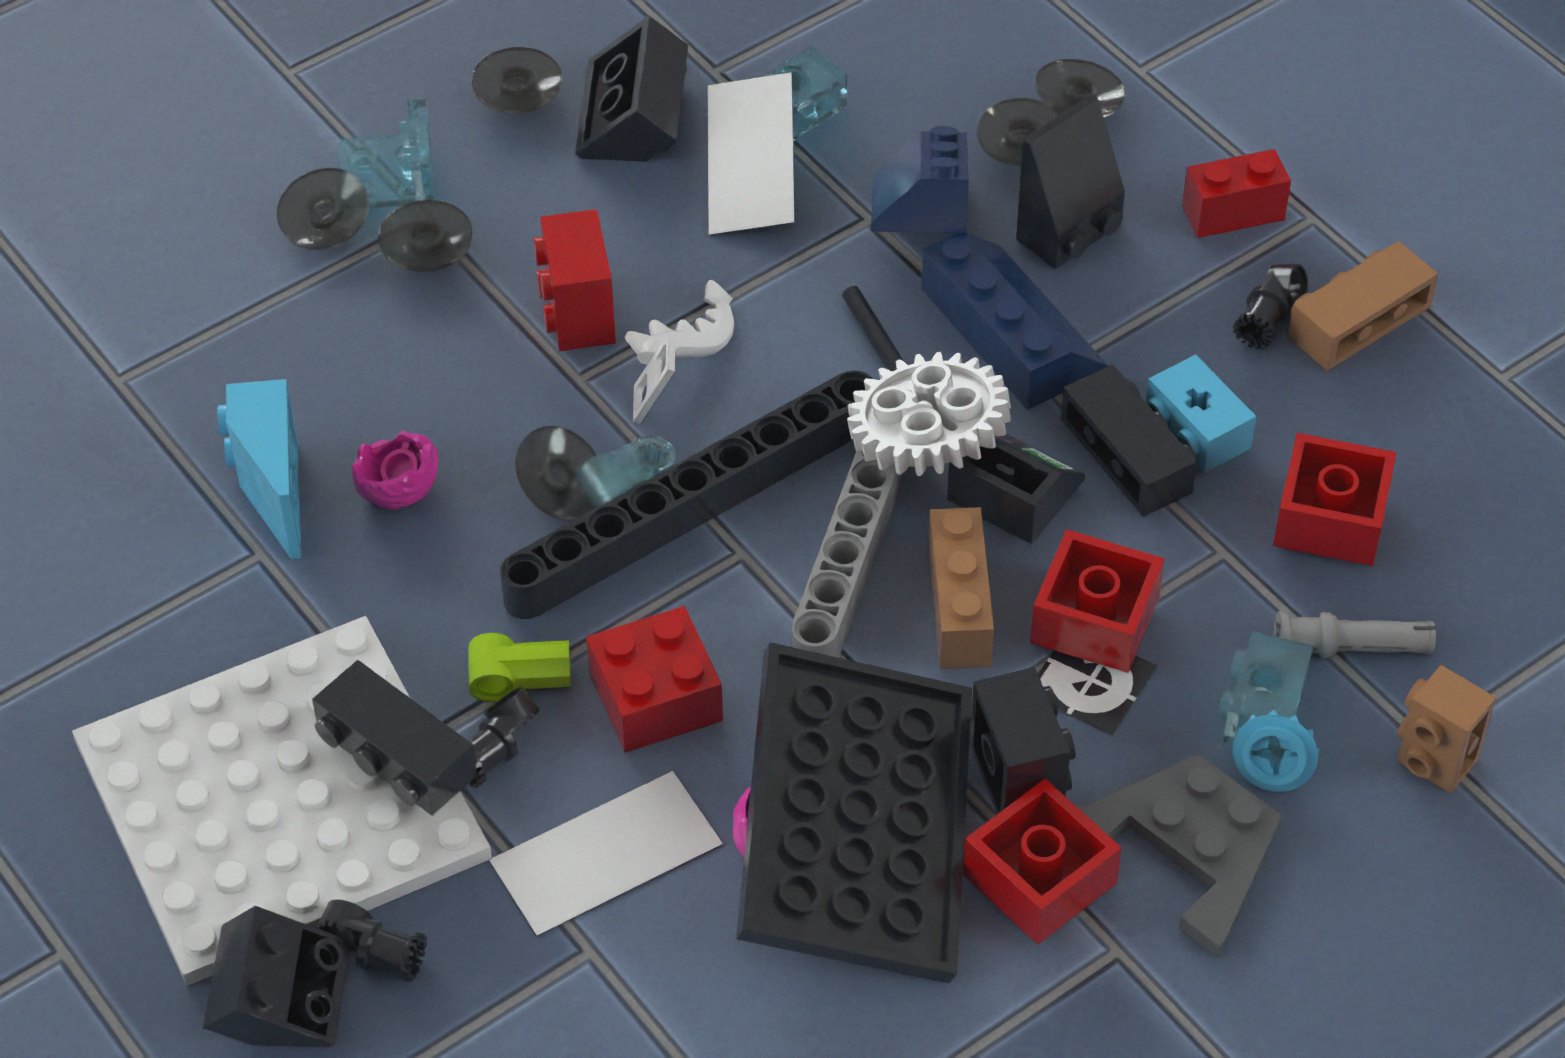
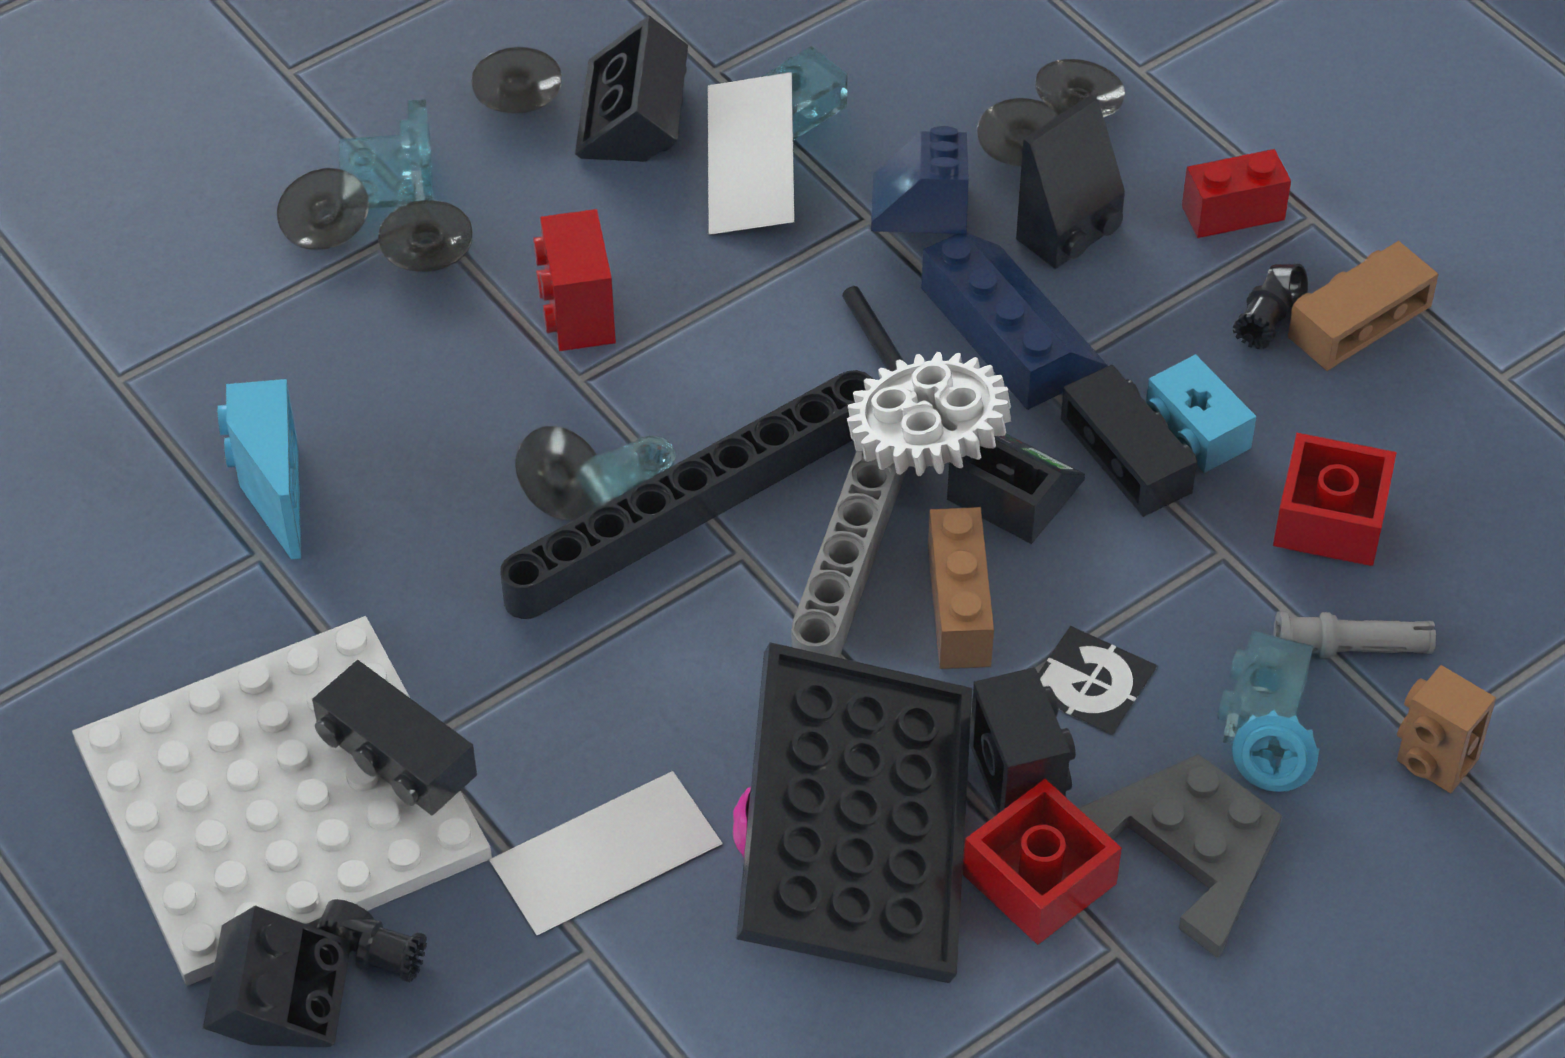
(395, 470): dark pink hair -> none
(495, 738): black connector -> none
(501, 665): lime piece -> none
(655, 679): red brick -> none
(684, 342): white piece -> none
(1097, 600): red brick -> none

